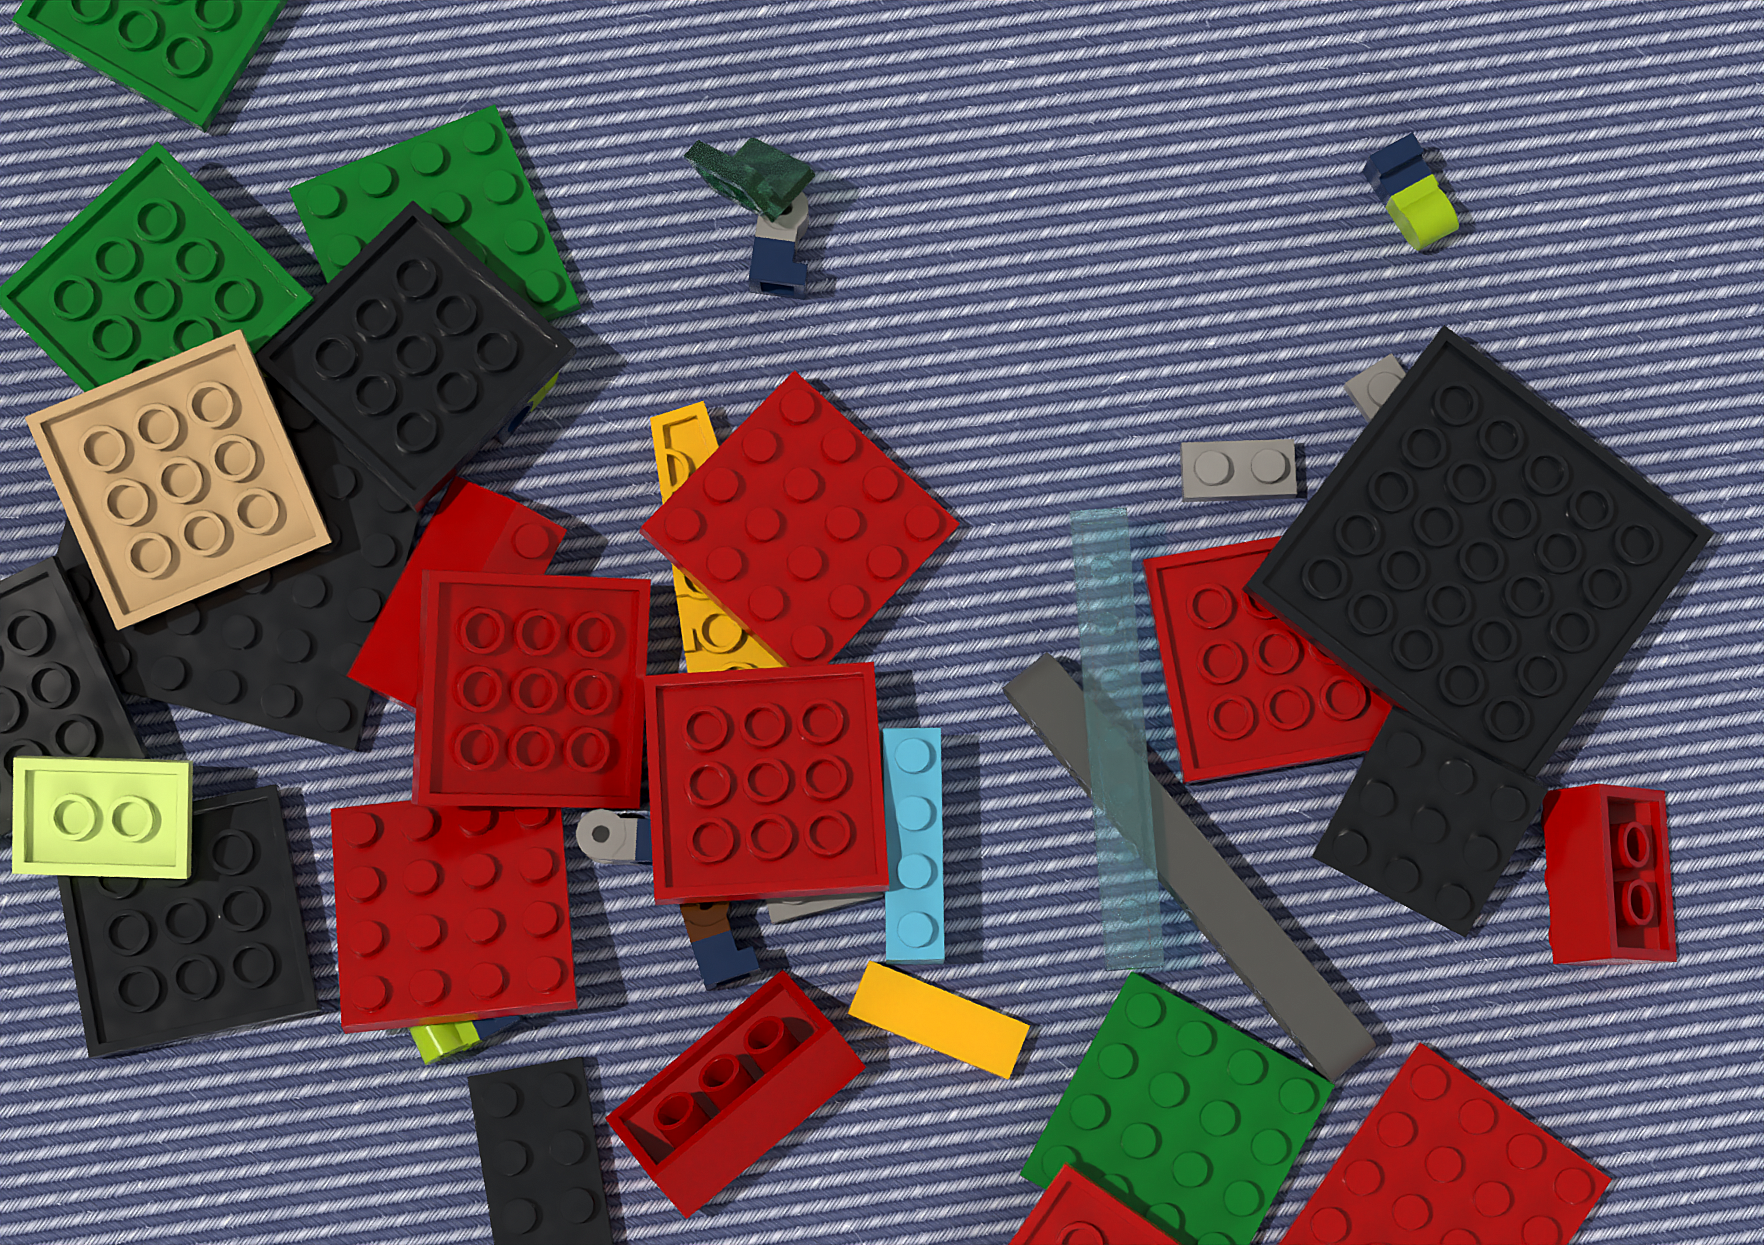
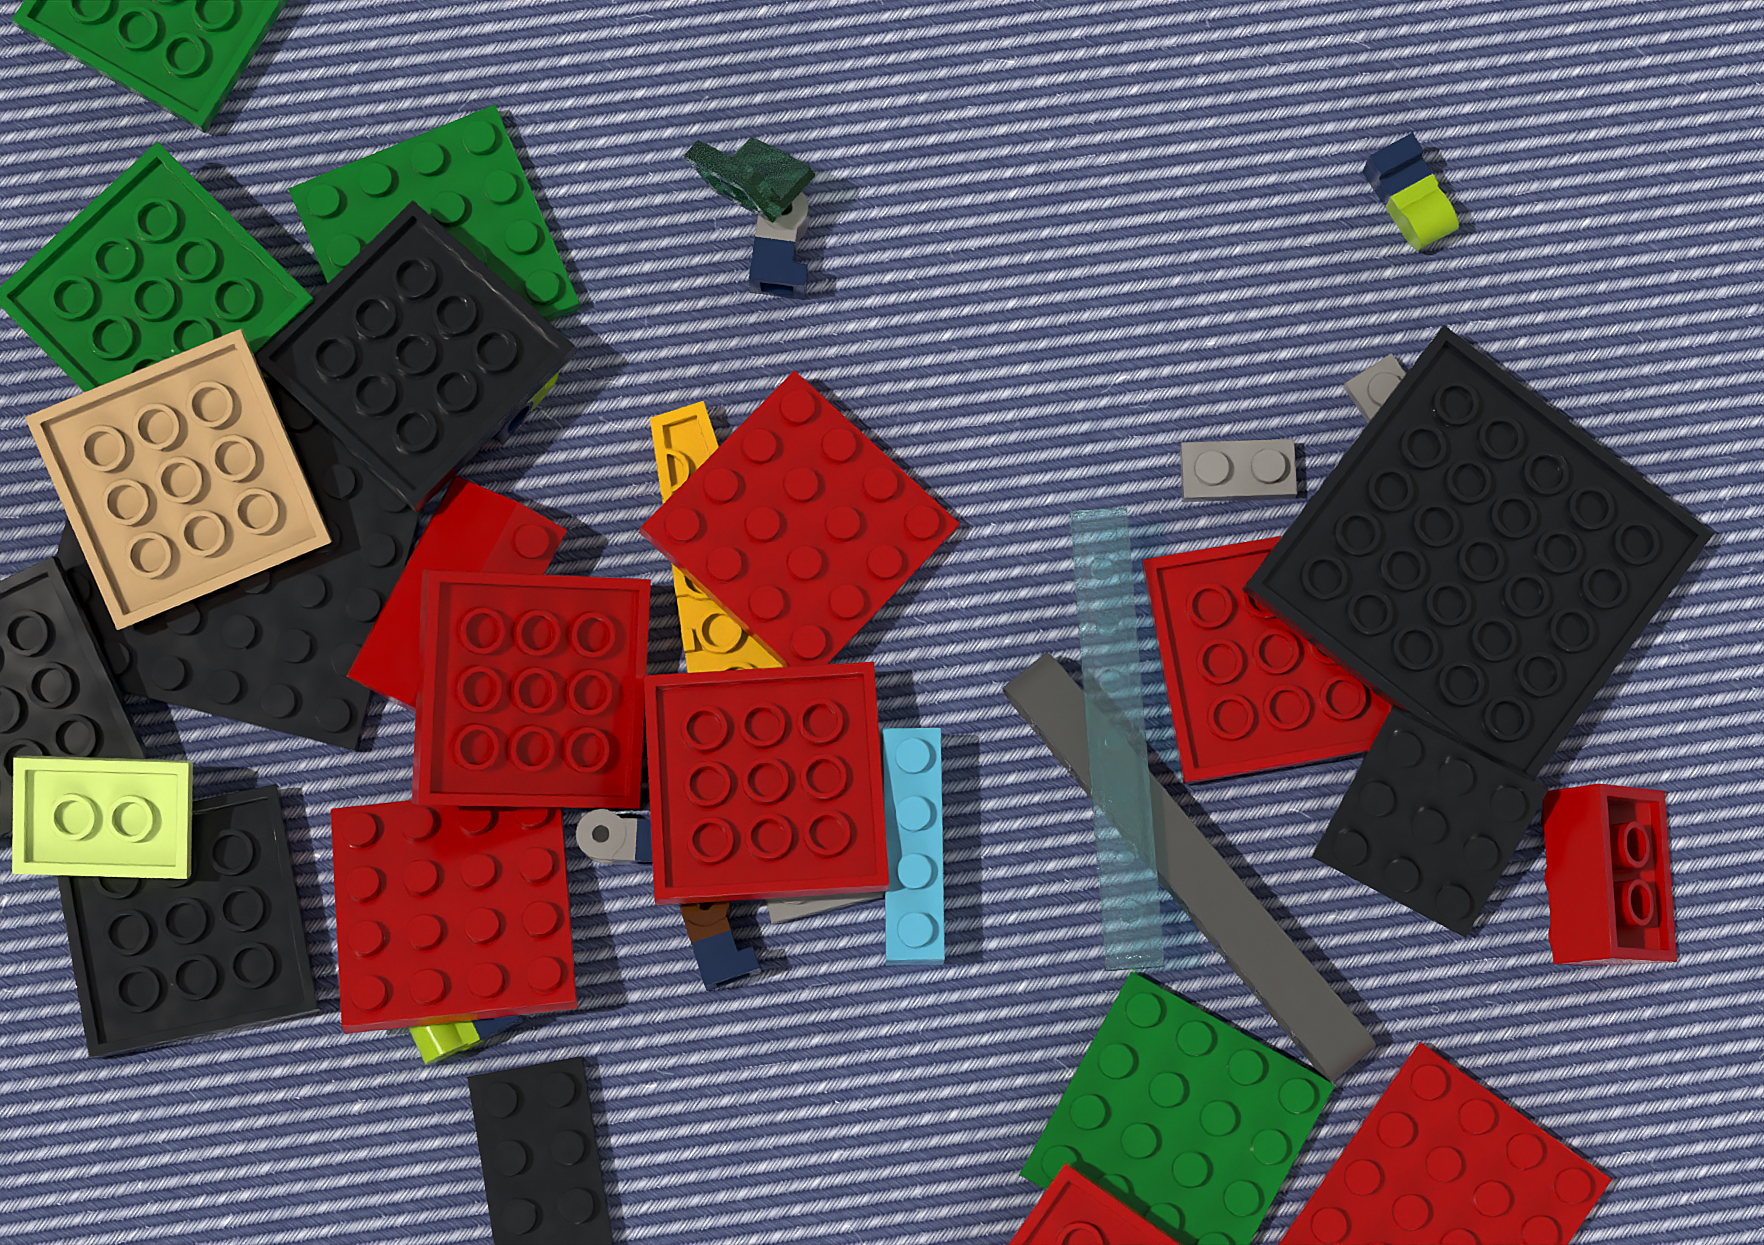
(735, 1093): red slope -> none
(938, 1020): yellow tile -> none

